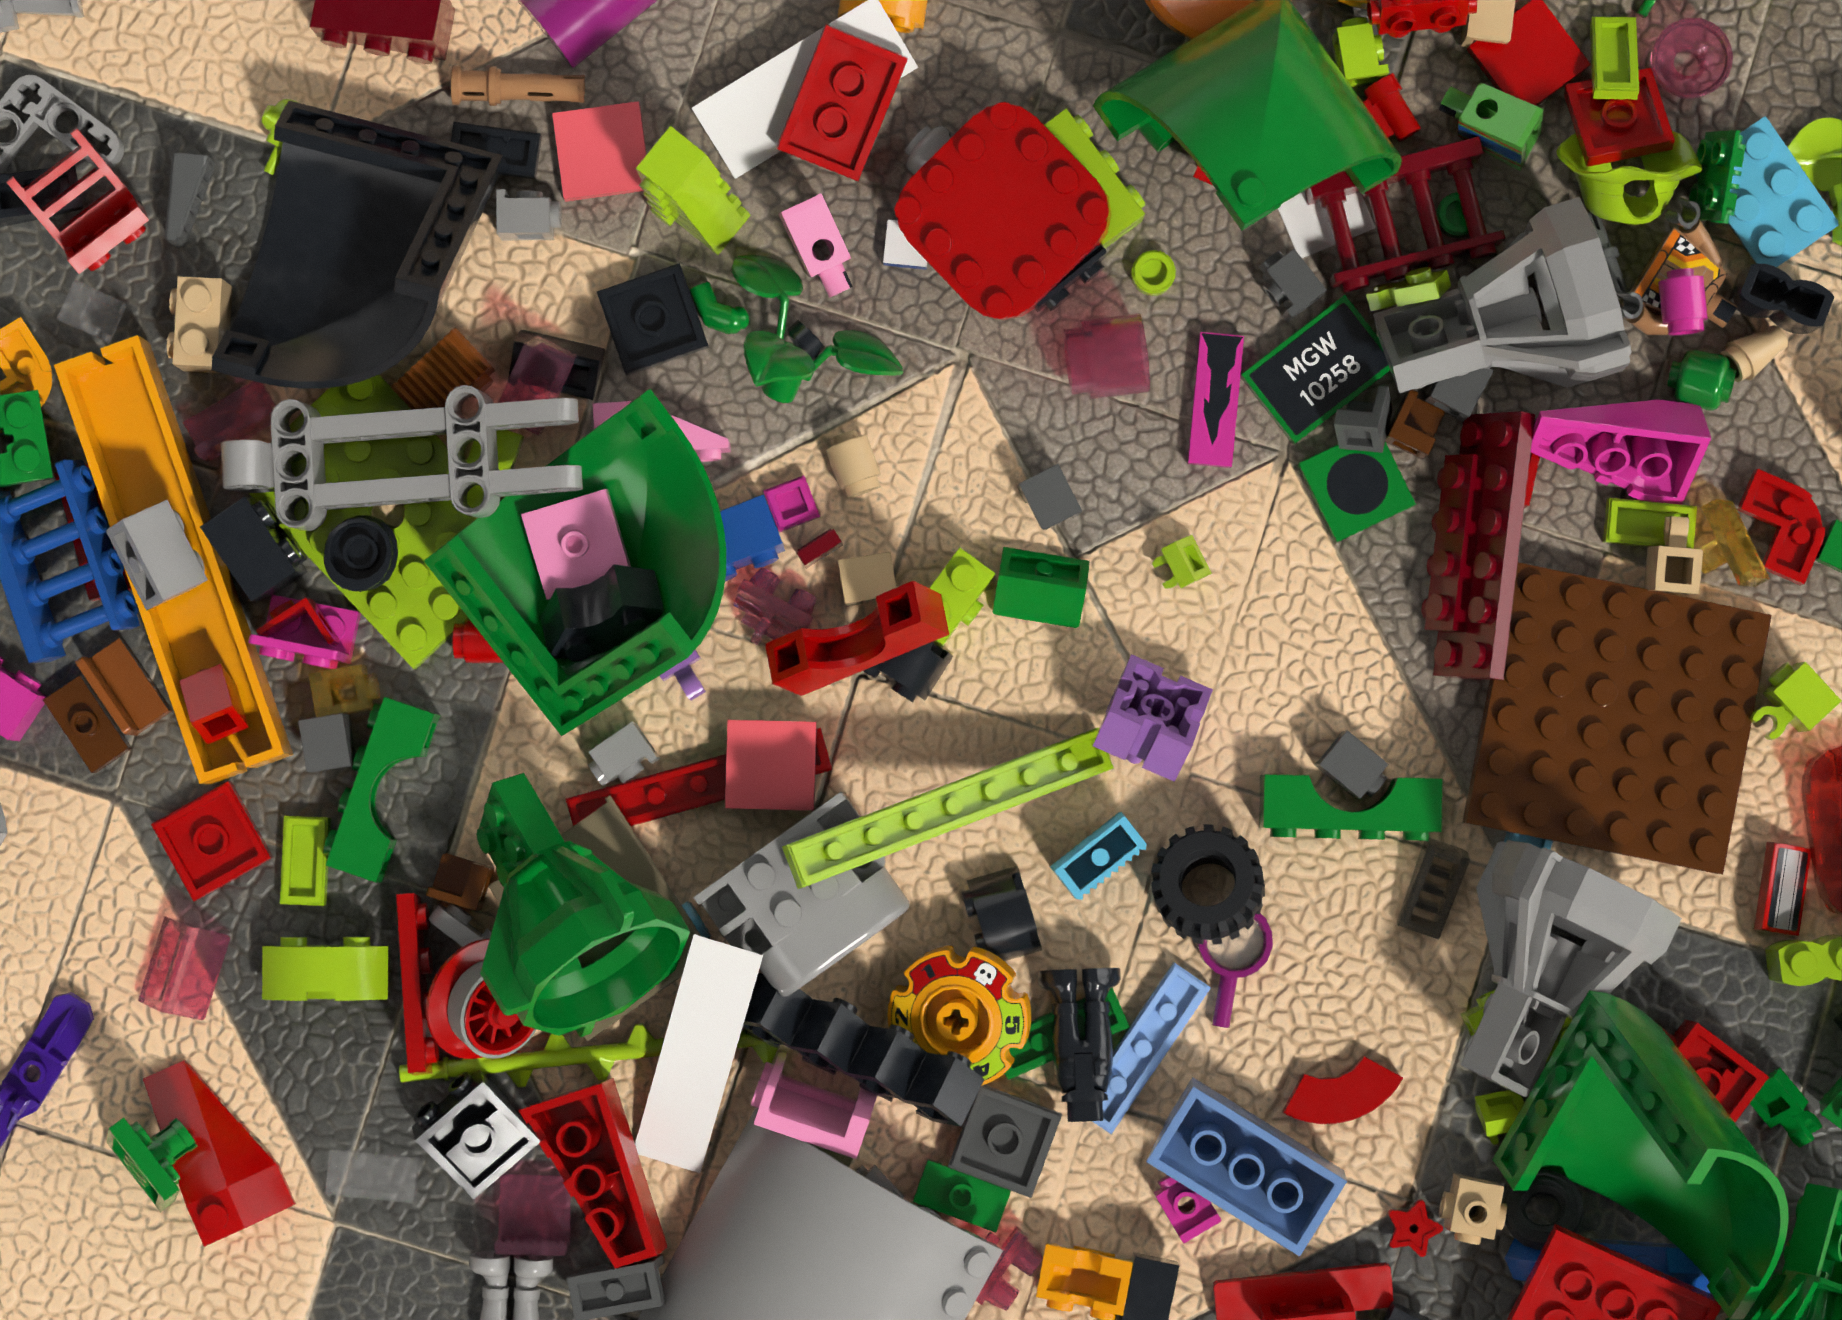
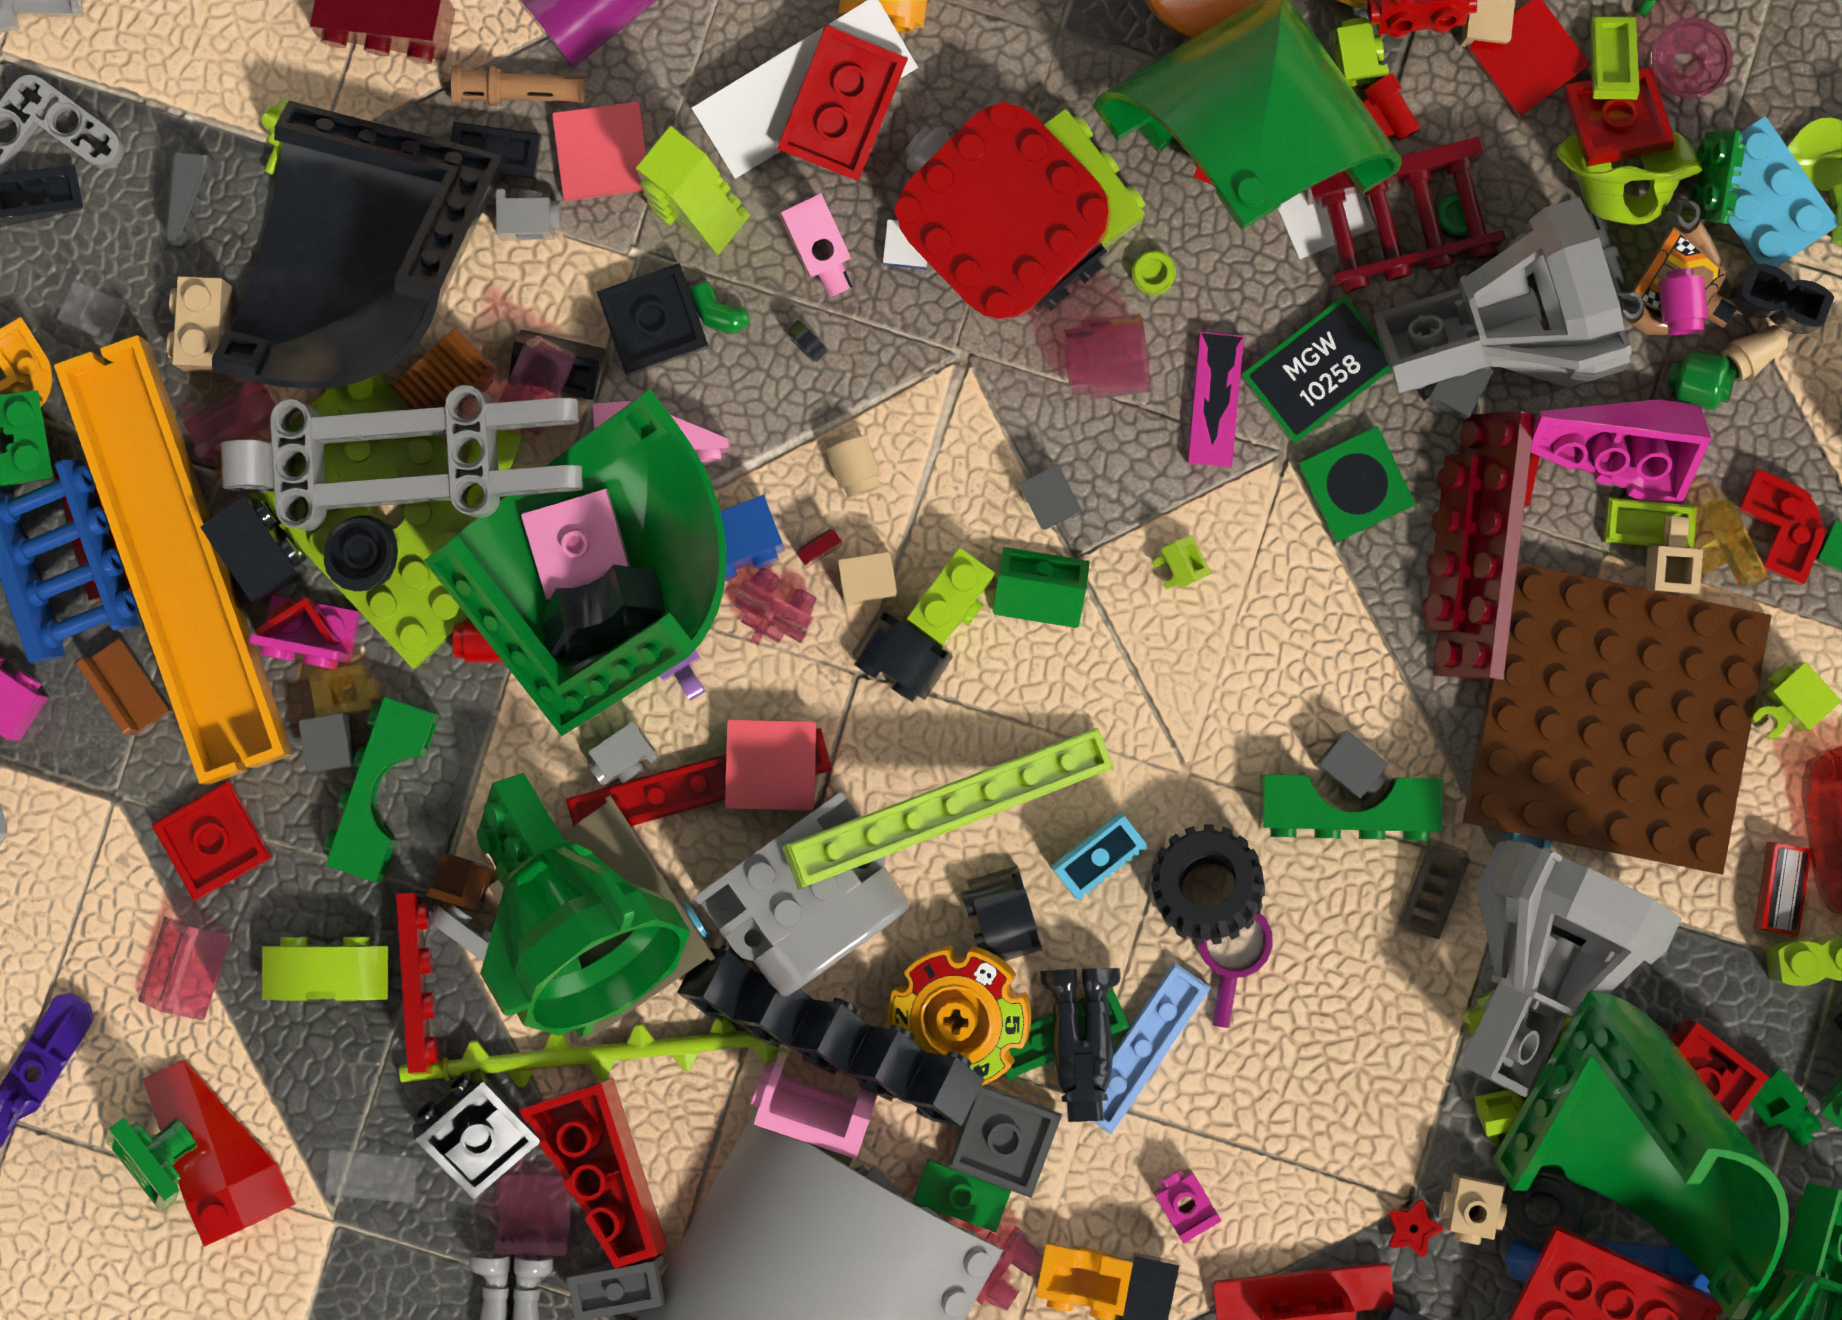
(87, 724): reddish brown plate -> none
(100, 226): plate -> none
(157, 554): light grey brick -> none
(213, 703): red brick -> none
(303, 862): lime tile -> none
(464, 1012): red piece -> none
(697, 1053): white sticker -> none
(781, 365): green plant -> none
(791, 504): dark pink tile -> none
(818, 657): red arch -> none
(1152, 718): medium lavender brick -> none
(1246, 1167): medium blue slope -> none
(1290, 283): dark grey brick -> none
(1342, 1097): red tile -> none
(1365, 423): dark grey panel -> none
(1414, 425): reddish brown panel -> none
(1417, 287): lime plate -> none
(1511, 124): bright green torso -> none

